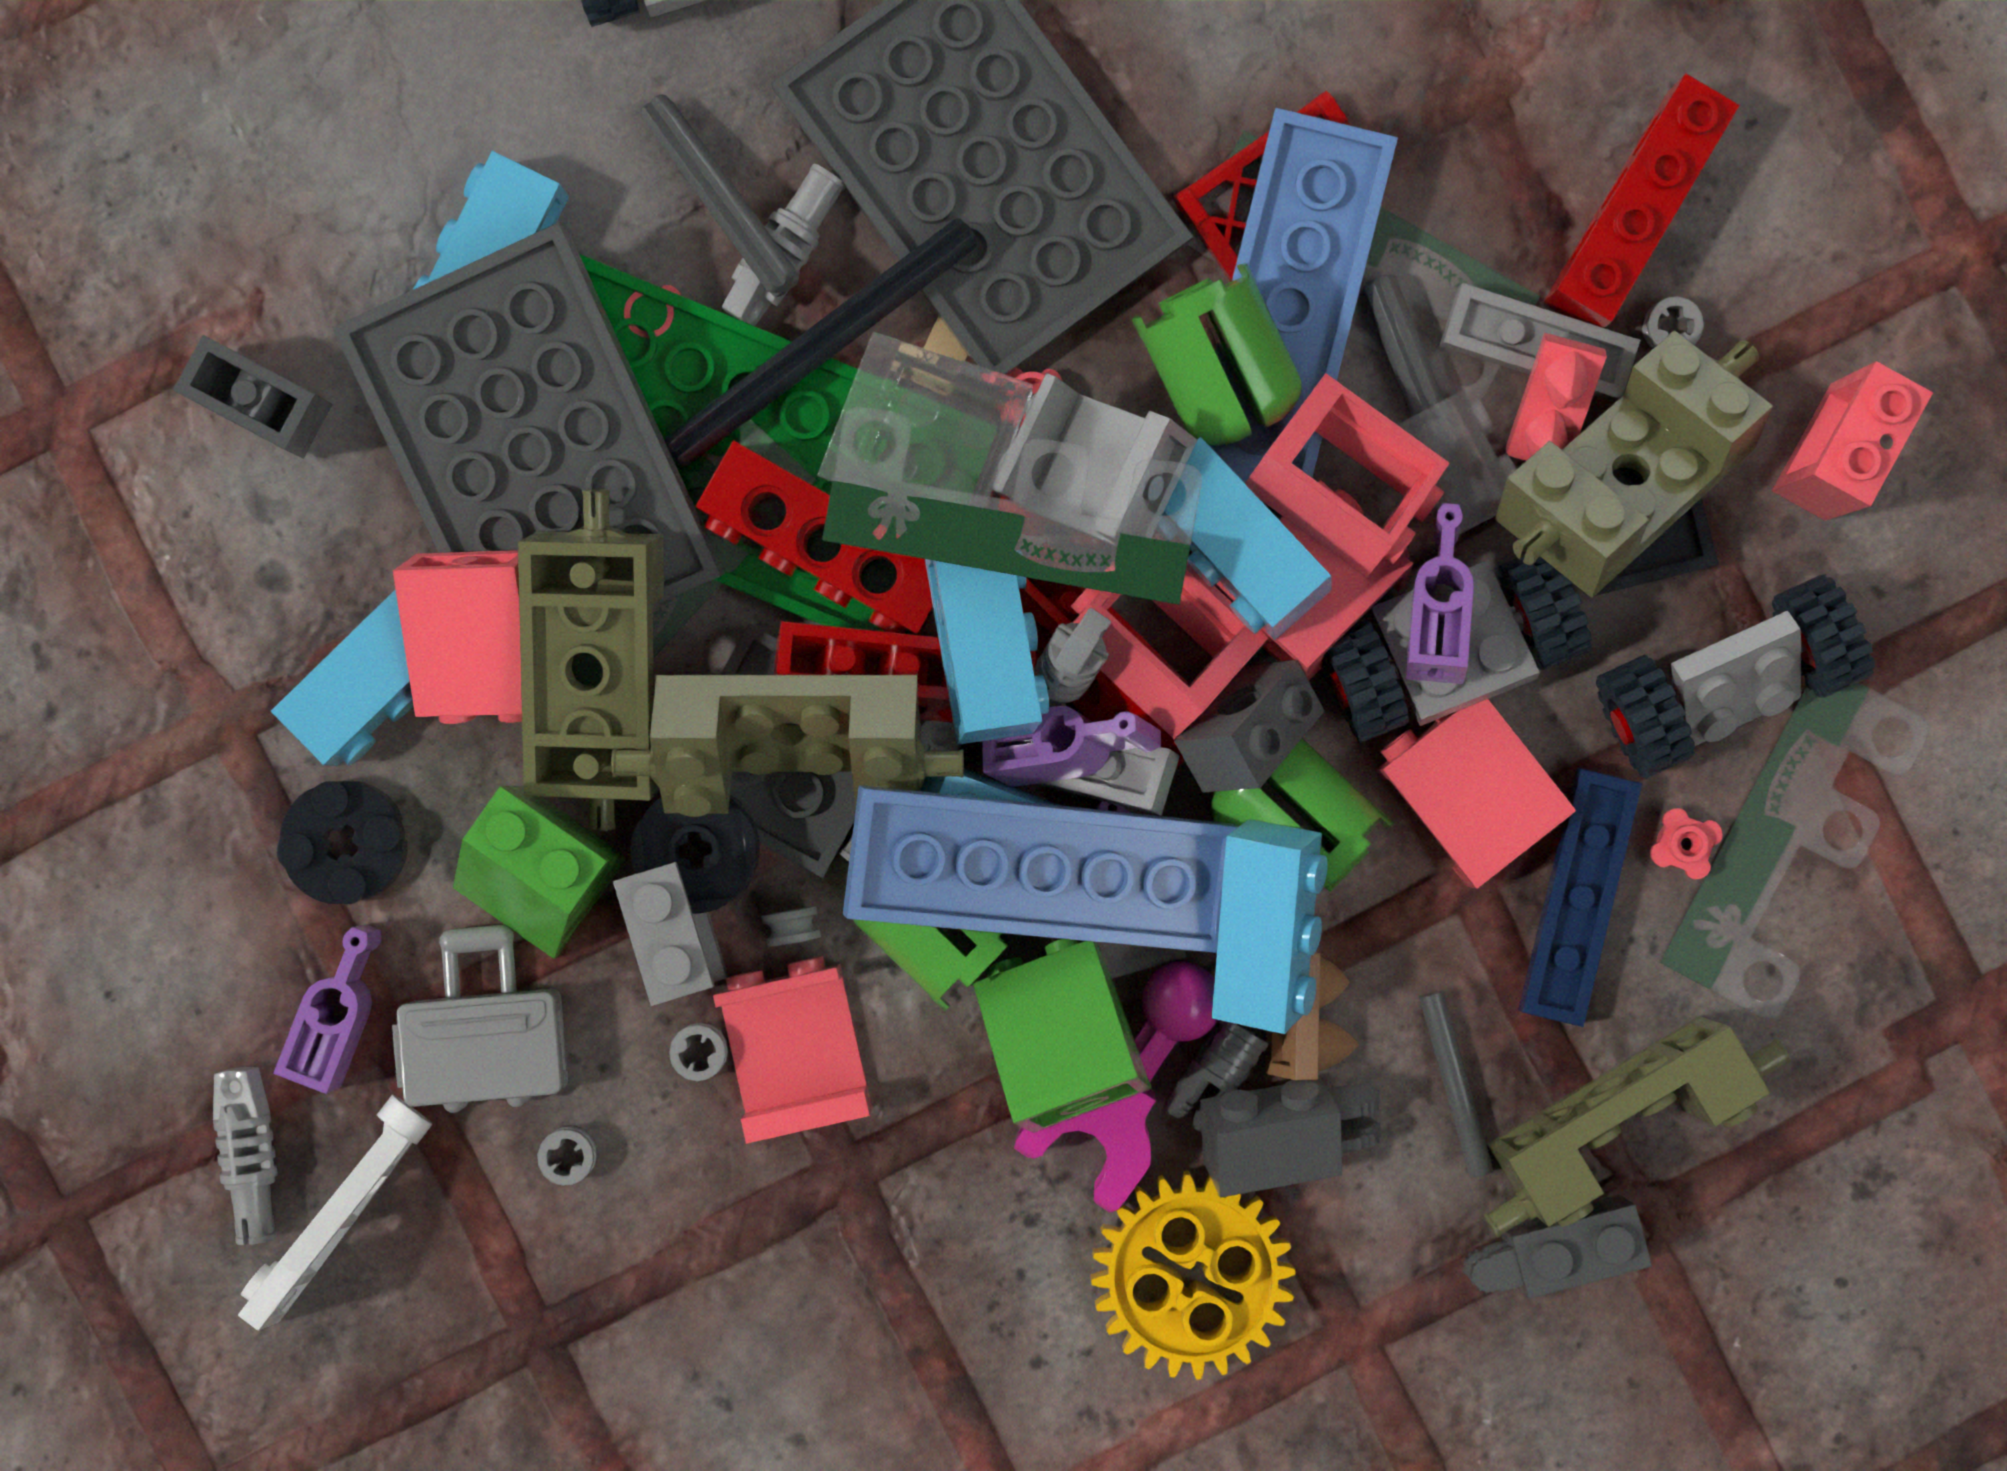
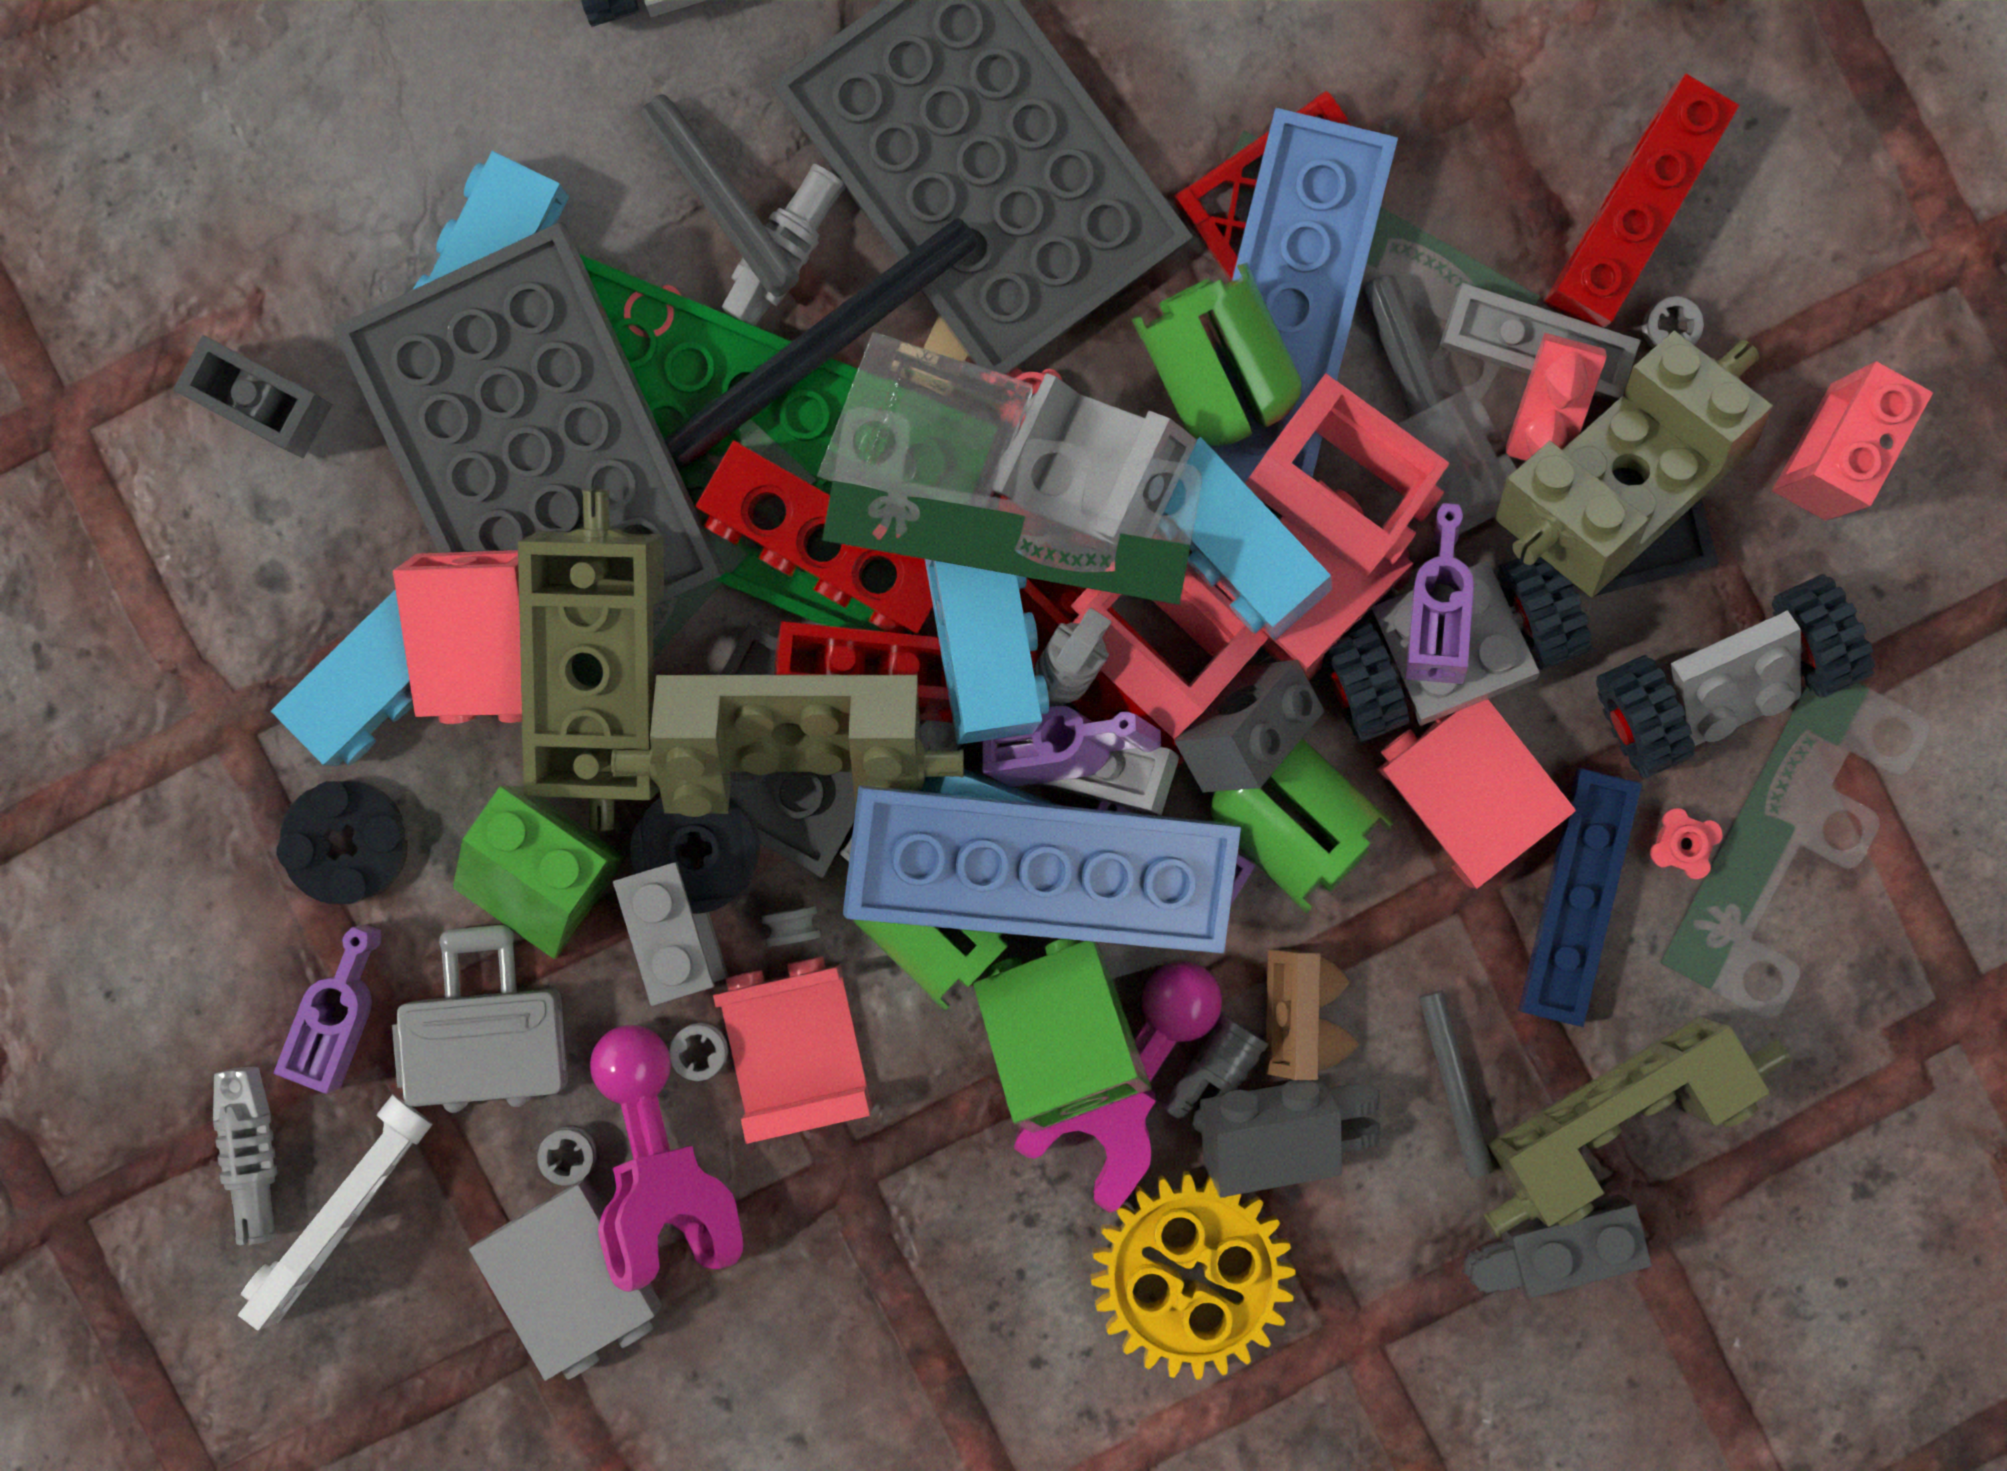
(558, 1286): none -> light grey brick
(658, 1184): none -> dark pink piece
(1268, 926): medium azure brick -> none

